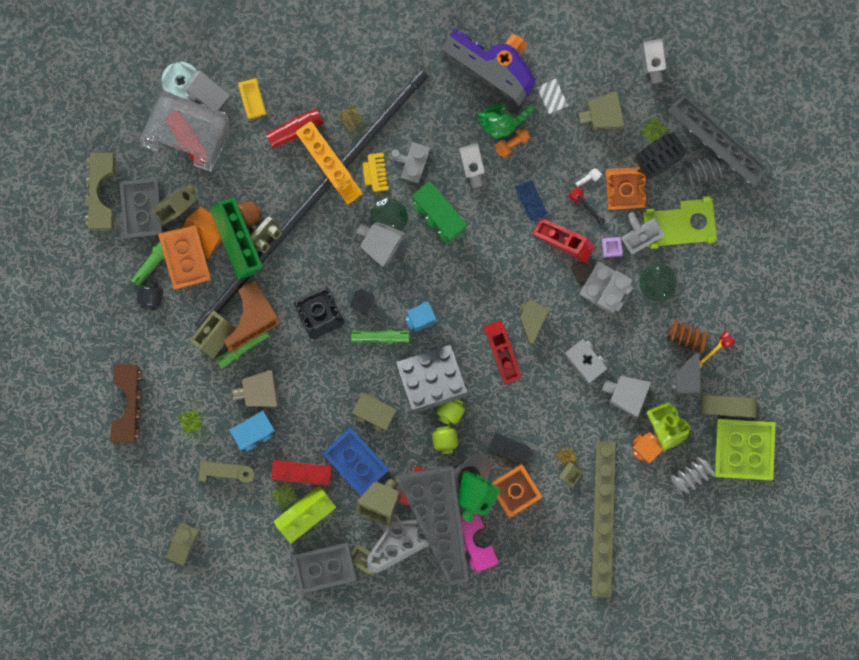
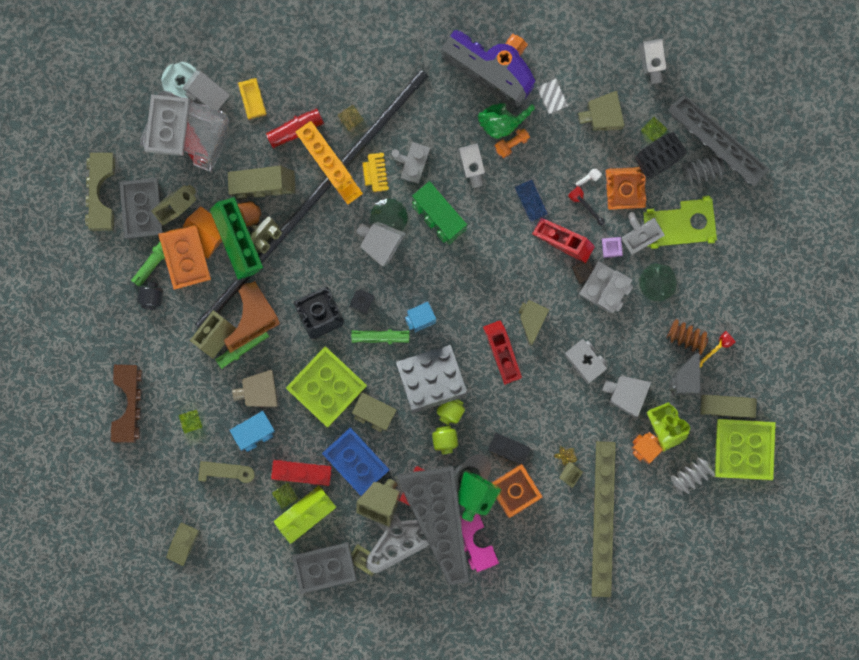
(167, 125): none -> light grey tile
(261, 182): none -> olive wedge
(326, 387): none -> lime plate

